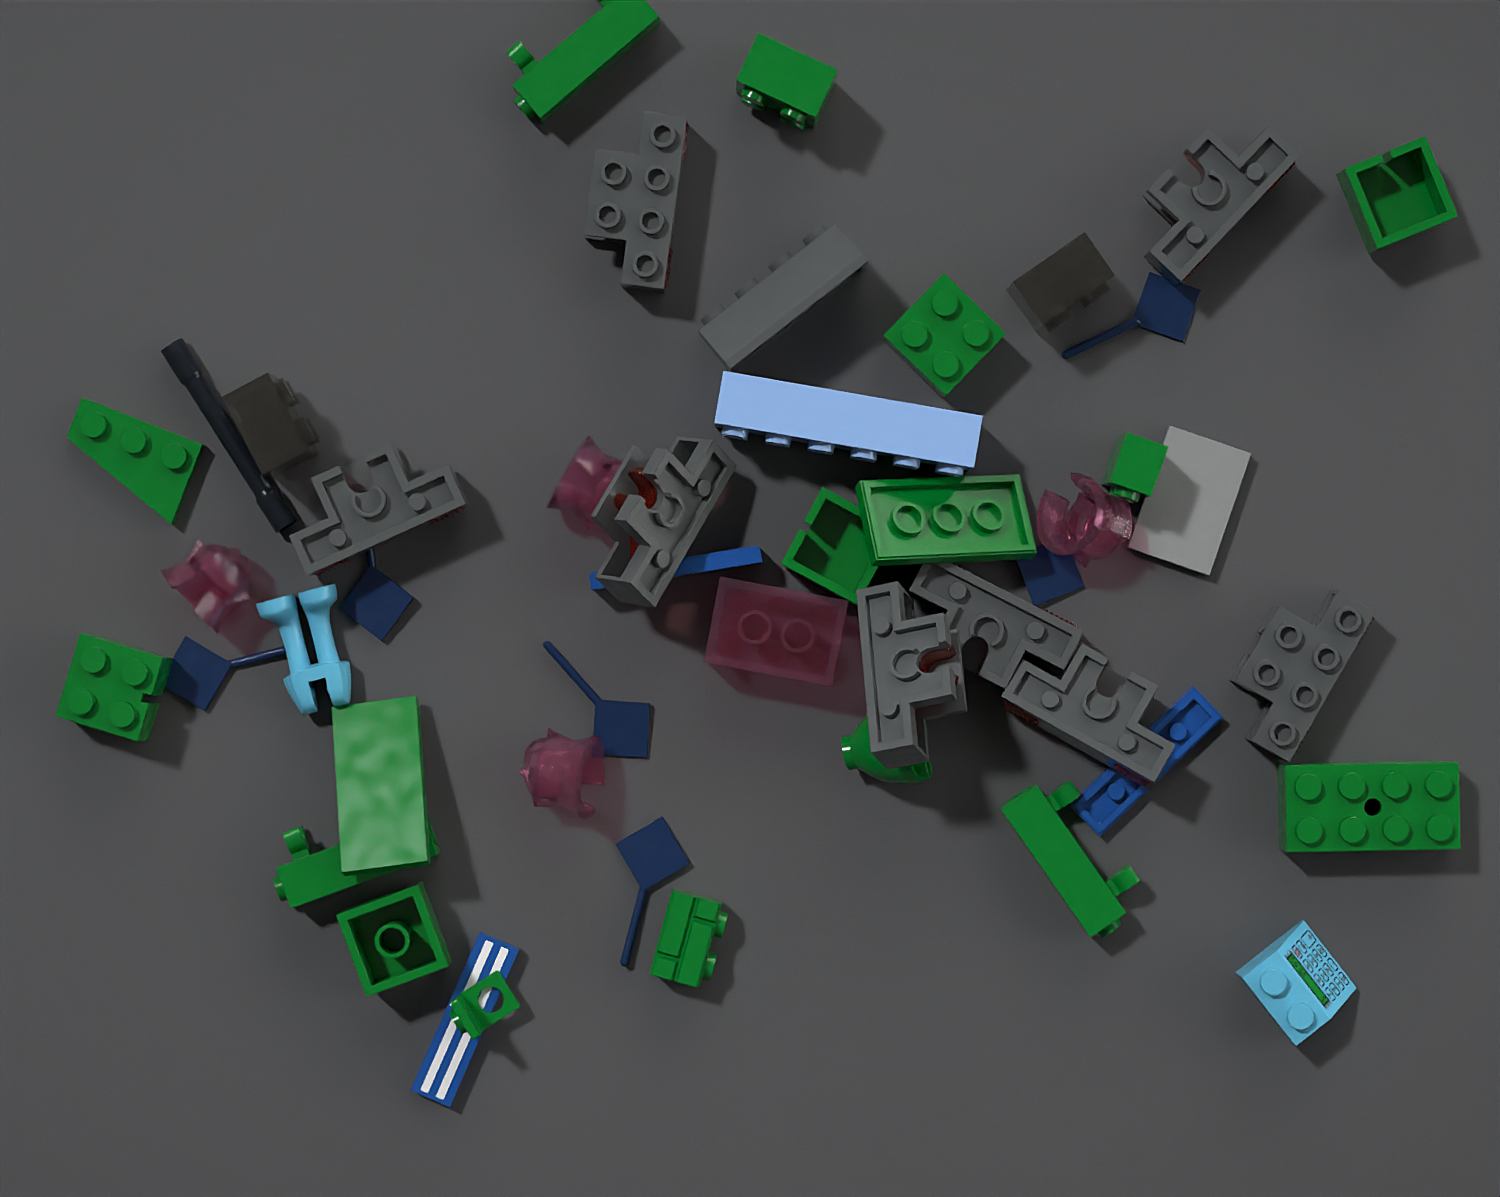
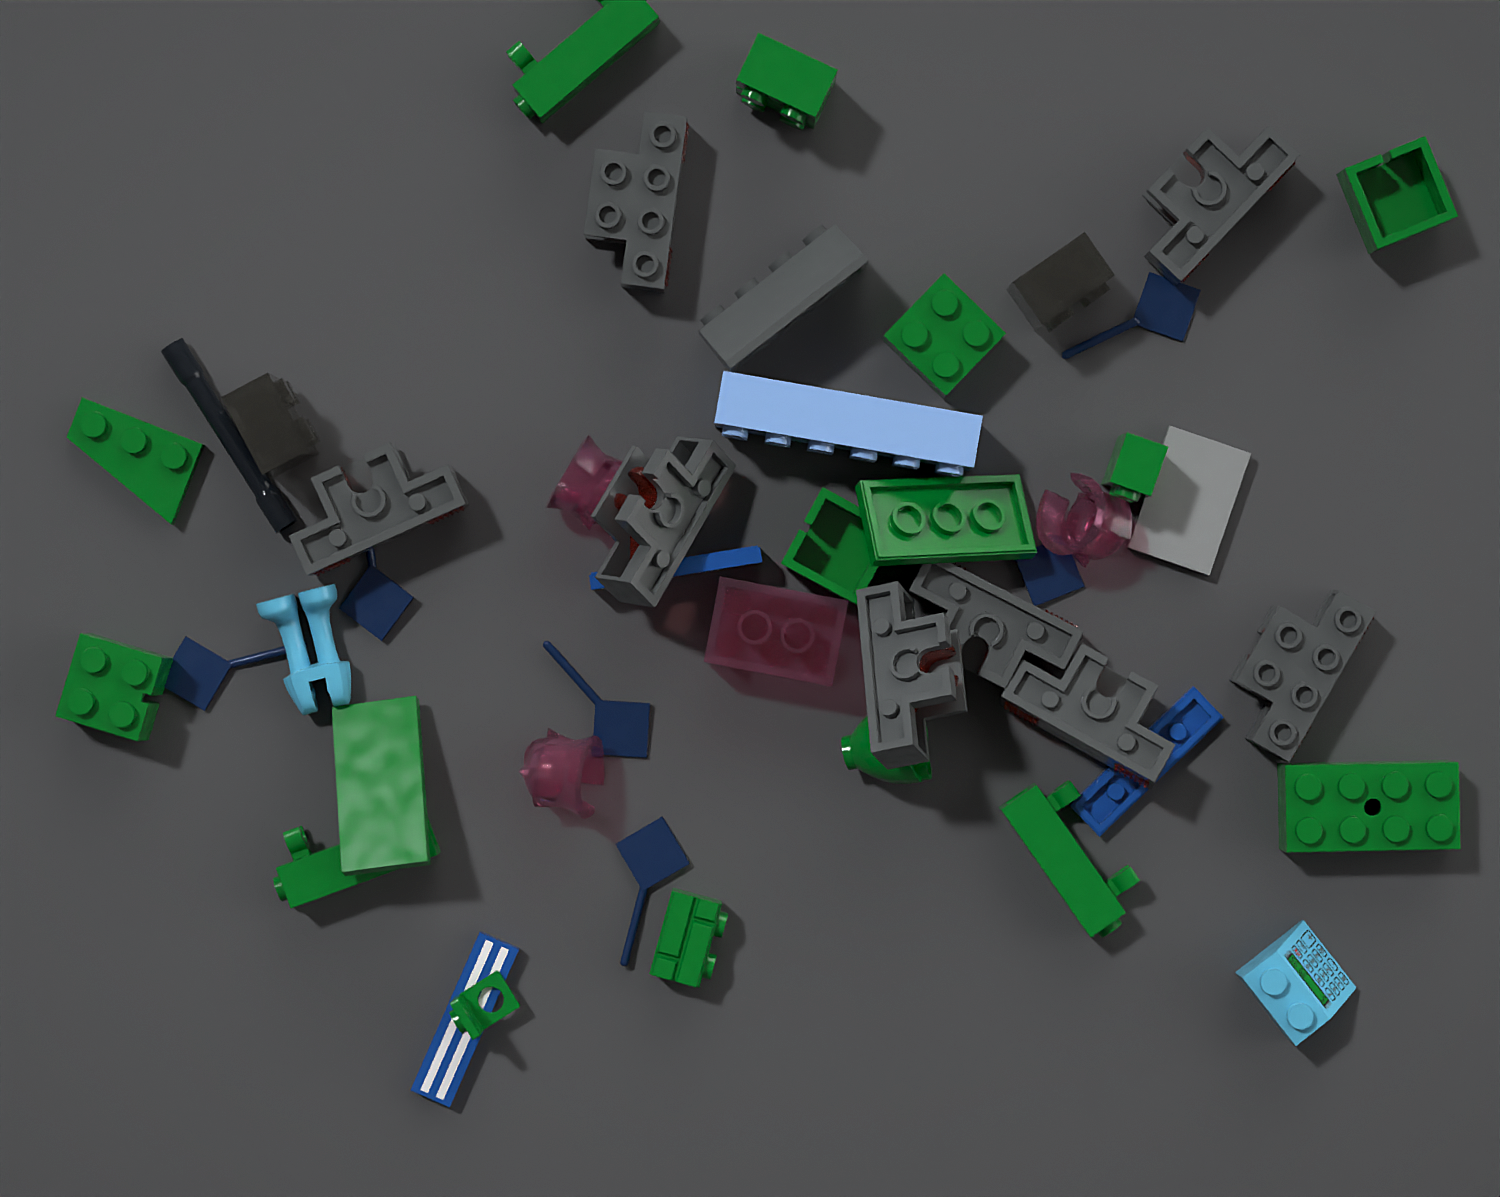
(212, 581): clear pink helmet -> none
(394, 938): green brick -> none

